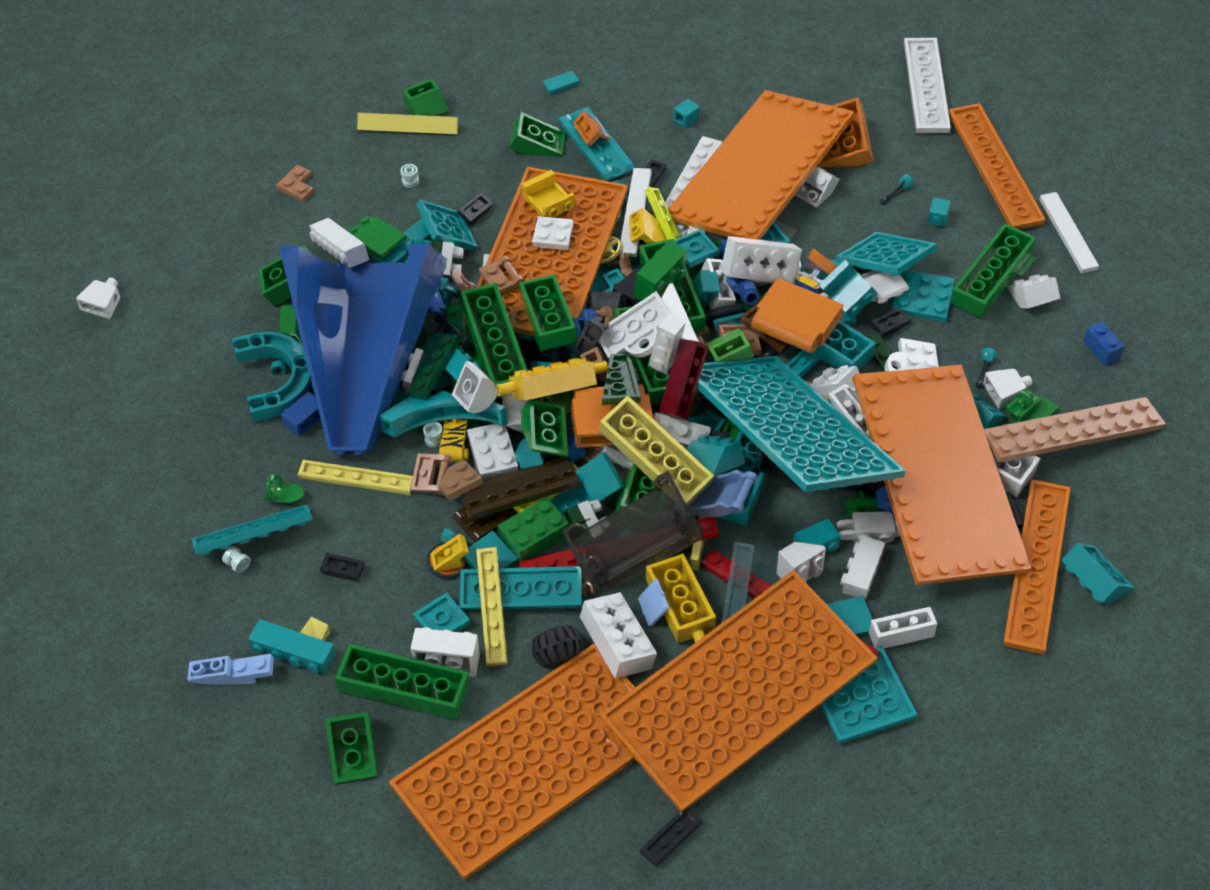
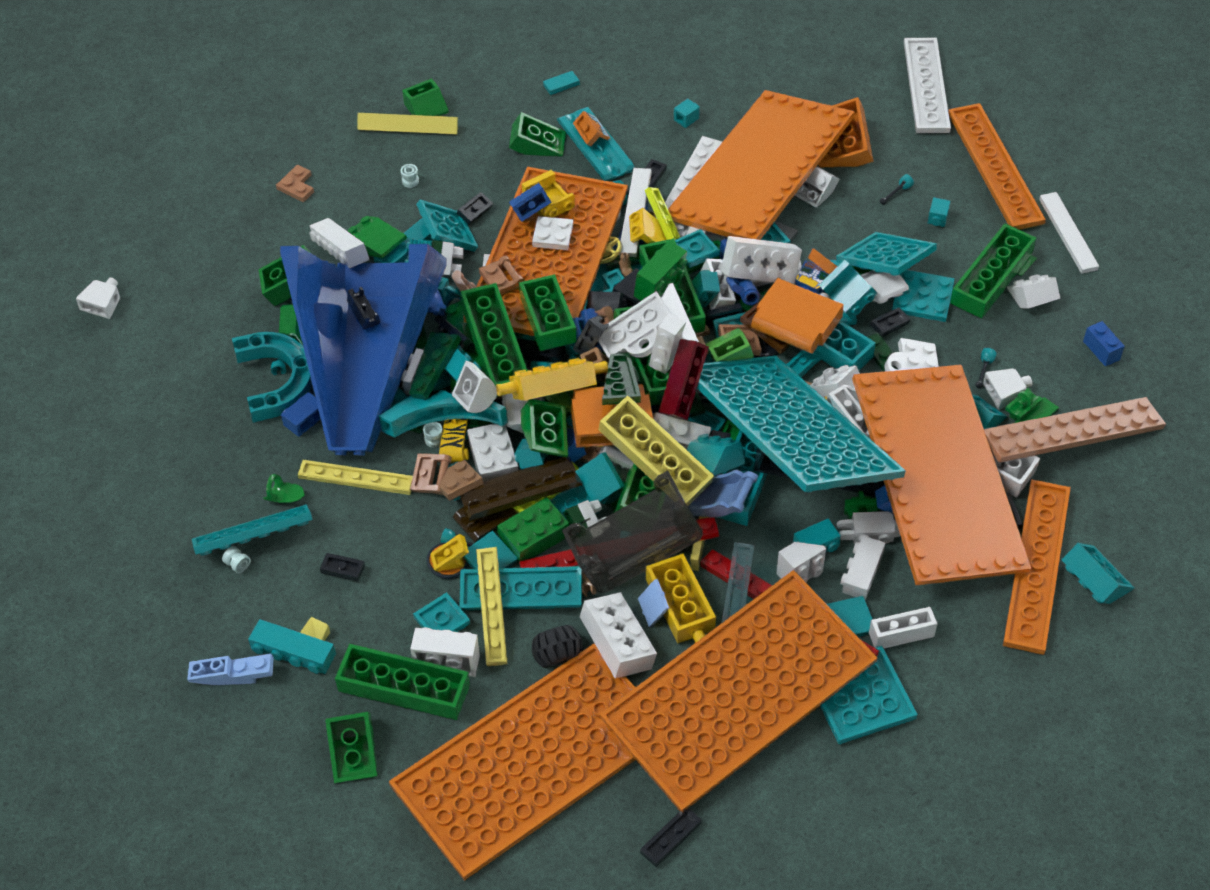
(362, 309): none -> black hinge
(530, 202): none -> blue brick

